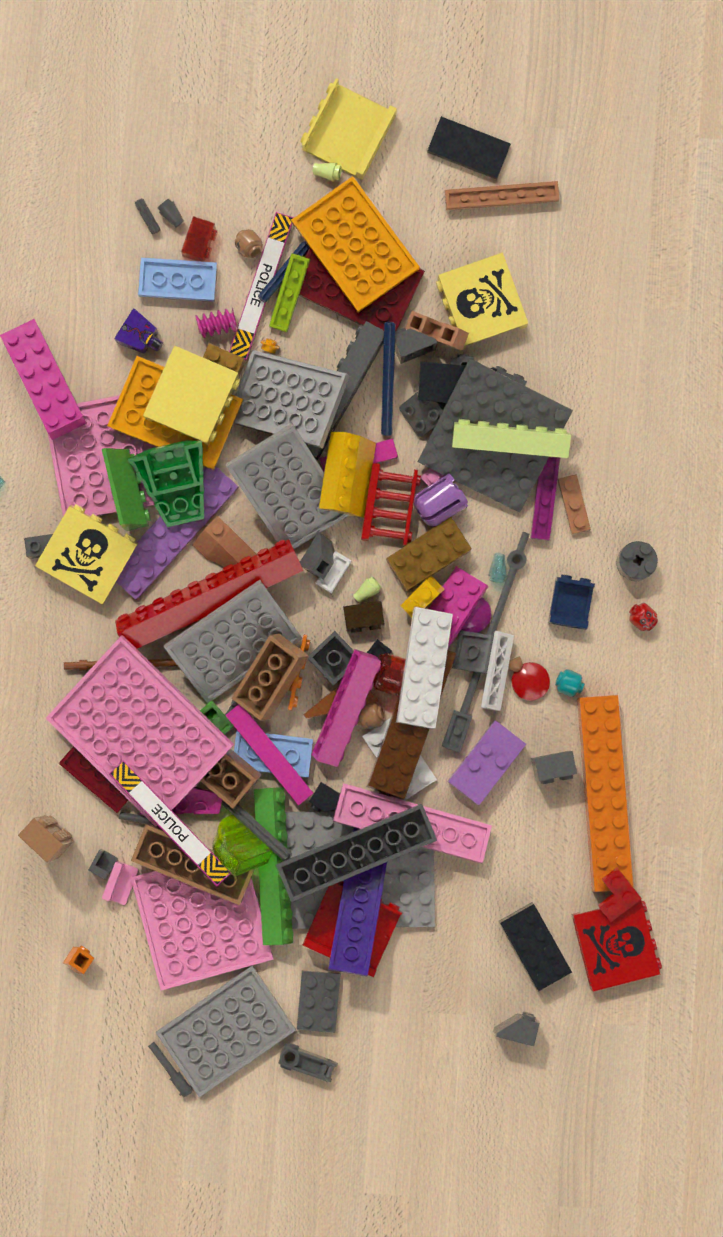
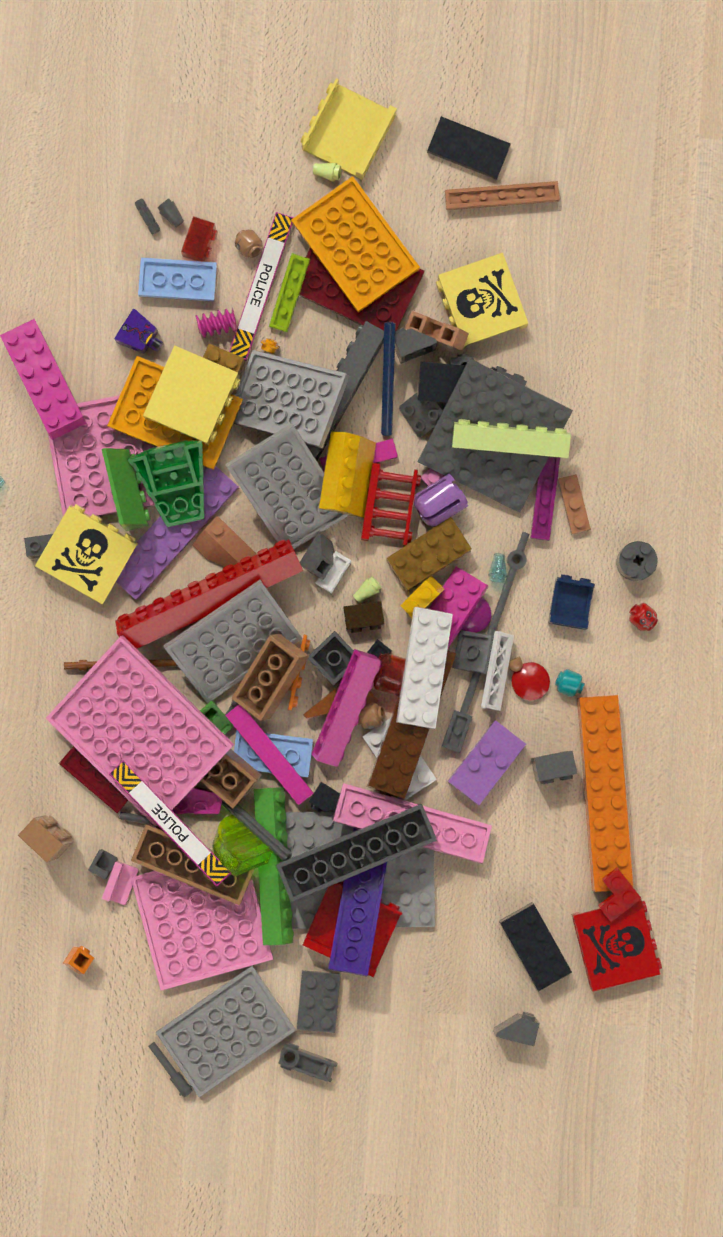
(278, 278): dark blue axle -> none

